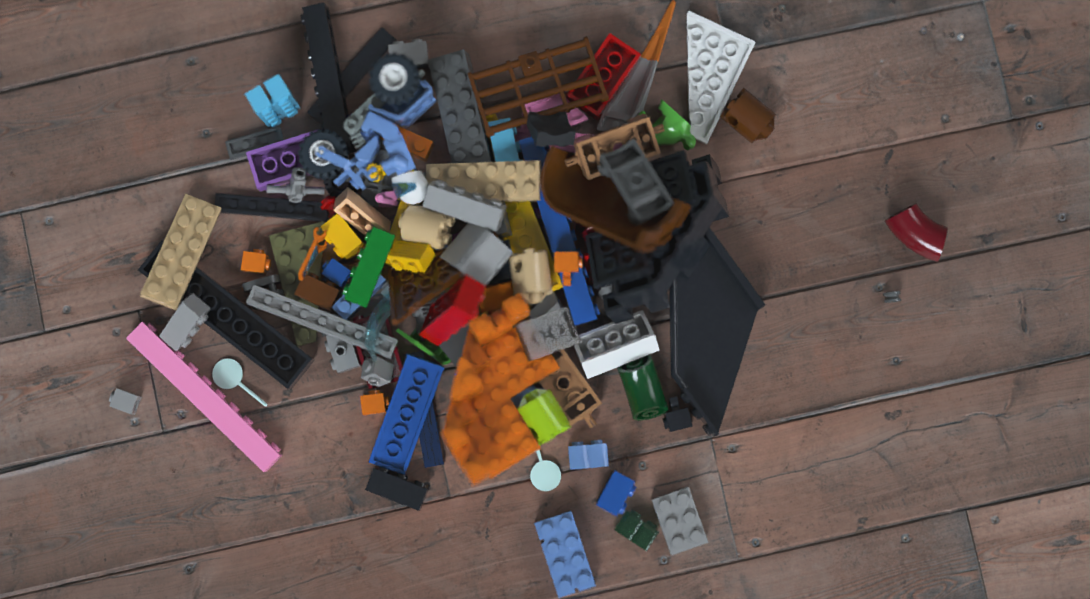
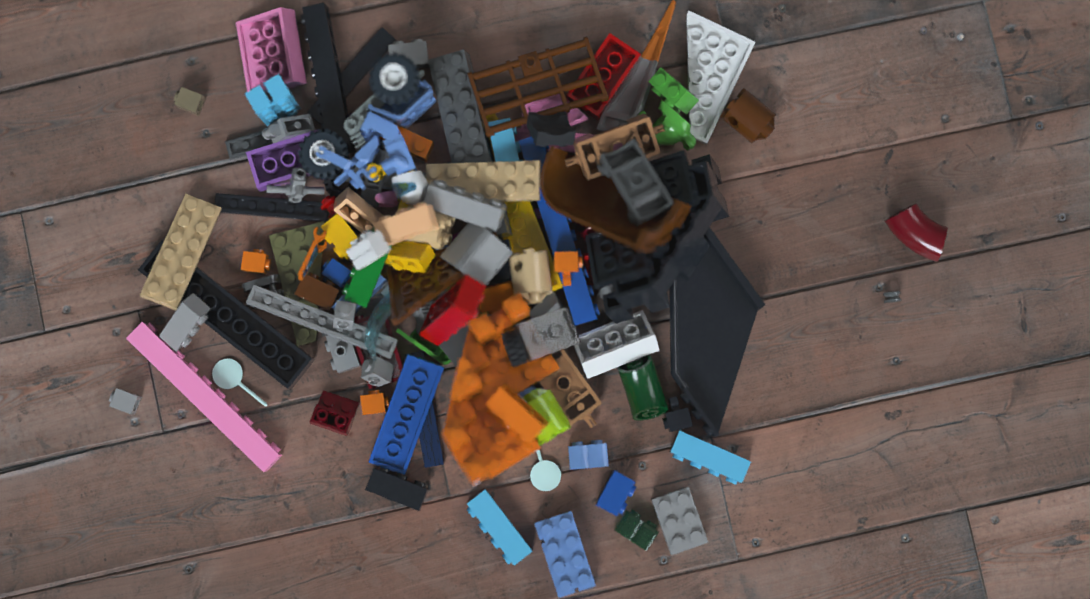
(189, 101): none -> dark tan brick
(271, 48): none -> bright pink slope
(288, 127): none -> light grey brick
(334, 413): none -> dark red brick
(344, 315): none -> light grey brick
(367, 249): none -> white brick
(407, 223): none -> light nougat brick
(499, 527): none -> medium azure brick
(514, 348): none -> black tyre
(516, 413): none -> orange brick
(672, 91): none -> bright green brick
(710, 457): none -> medium azure brick

